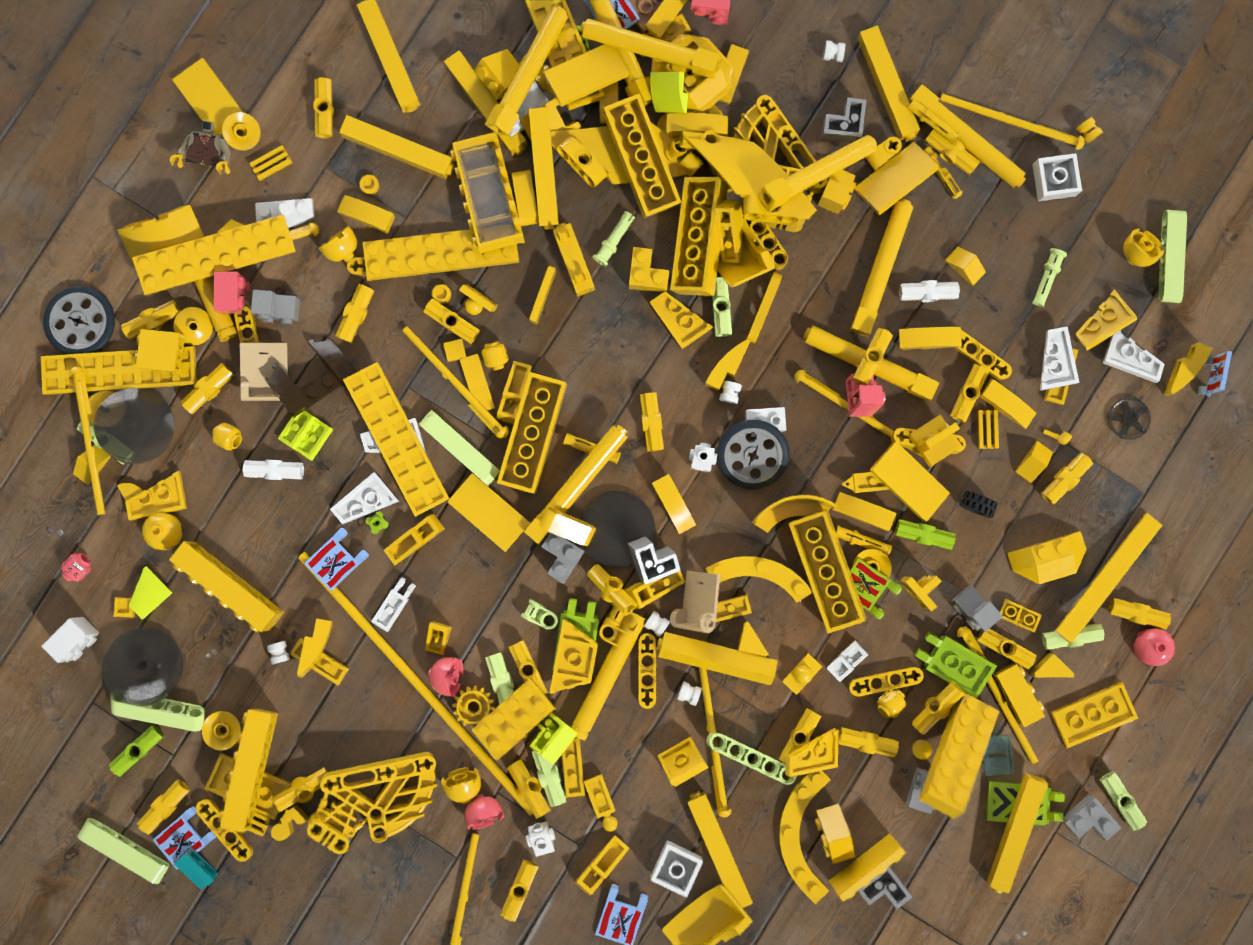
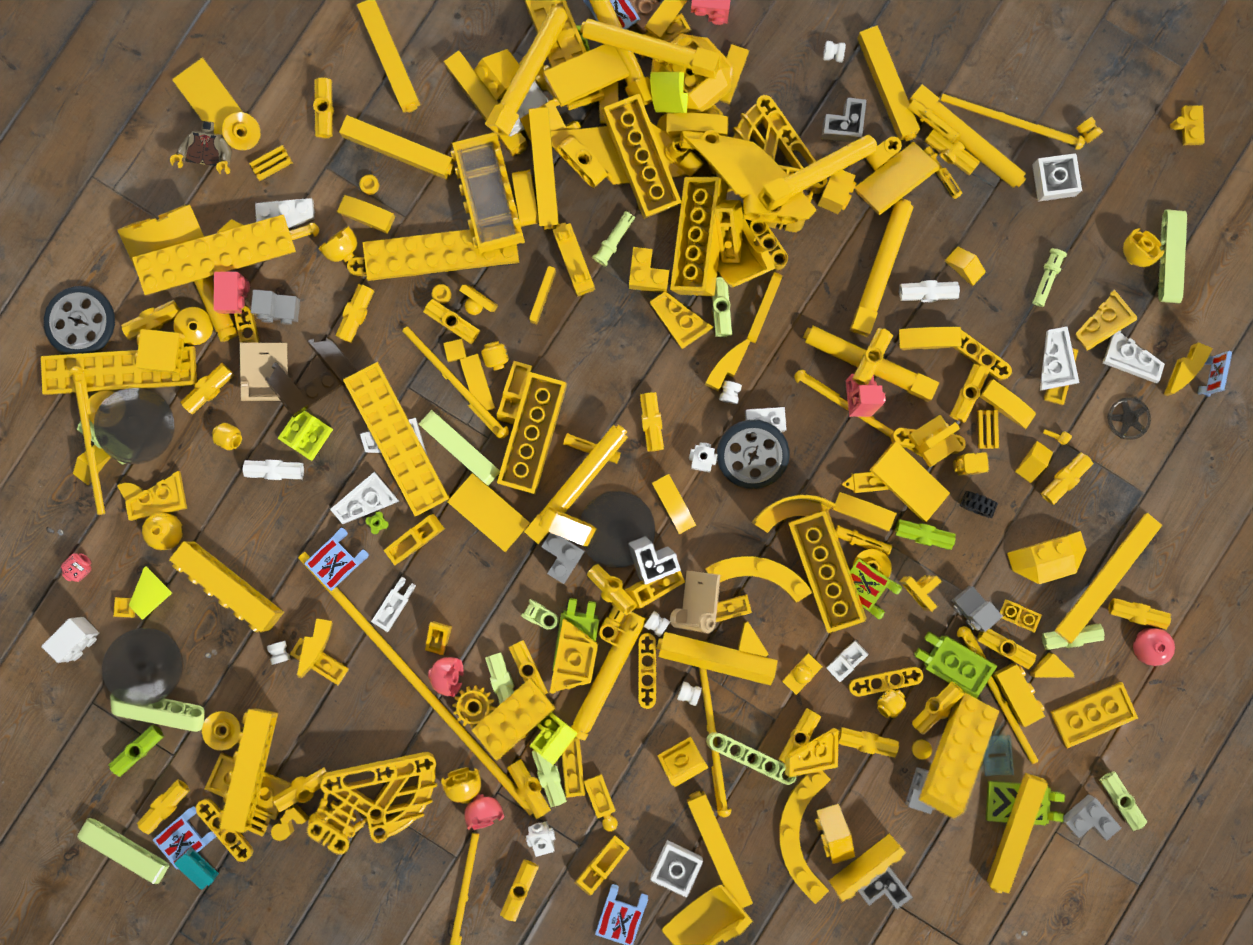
(971, 464): none -> yellow brick
(1191, 124): none -> yellow plate

